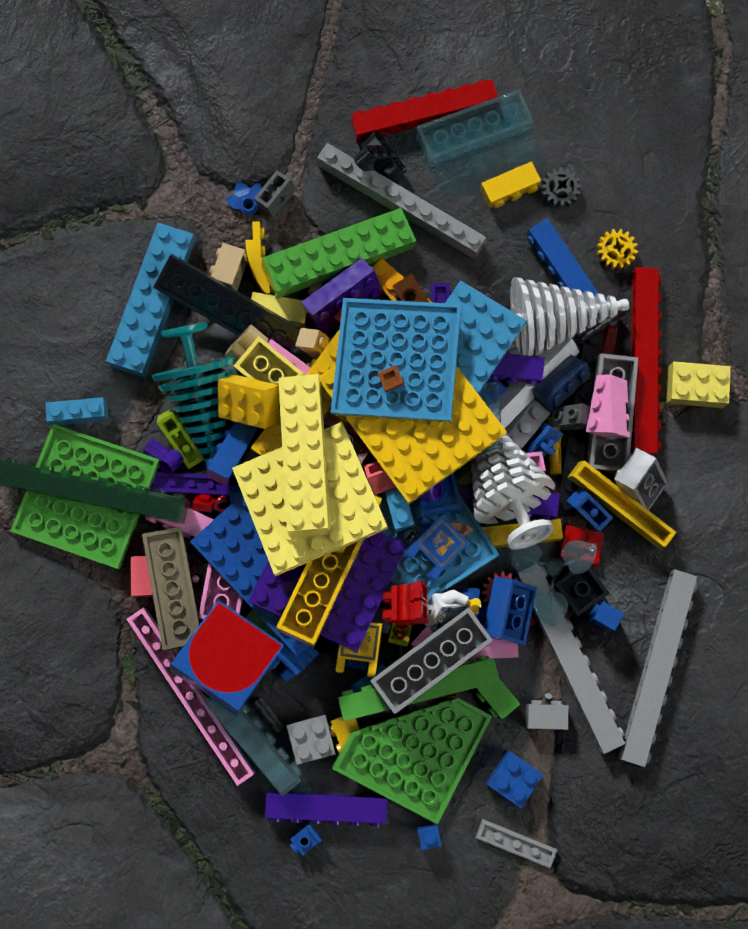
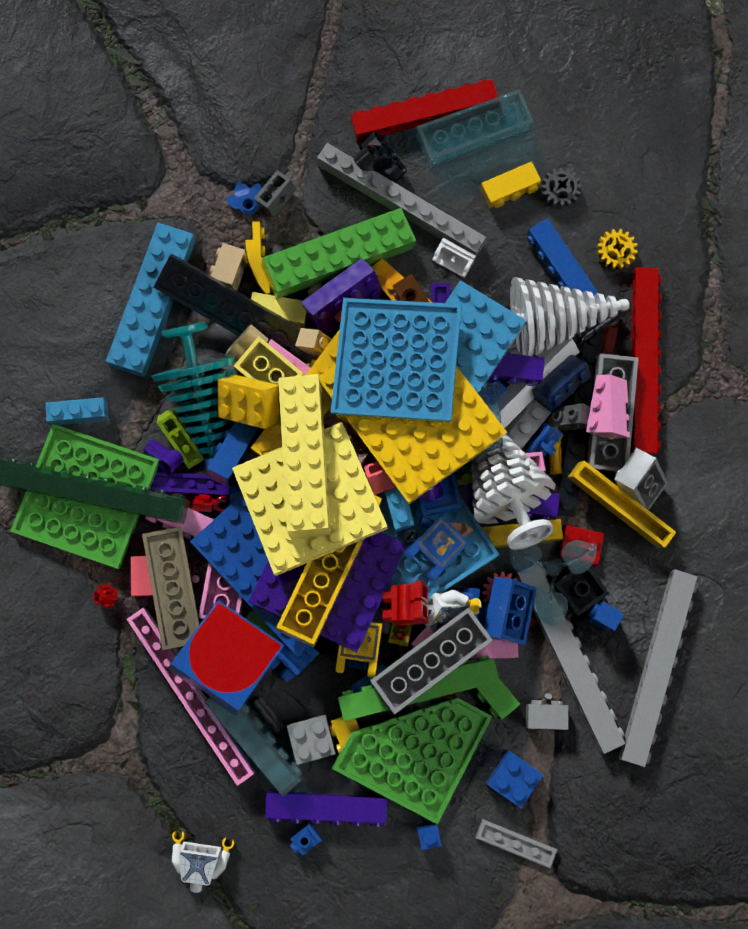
(105, 596): none -> red gear
(198, 861): none -> white torso
(391, 378): dark orange plate -> none
(453, 258): none -> white hinge
(589, 509): blue brick -> none
(698, 384): light yellow brick -> none

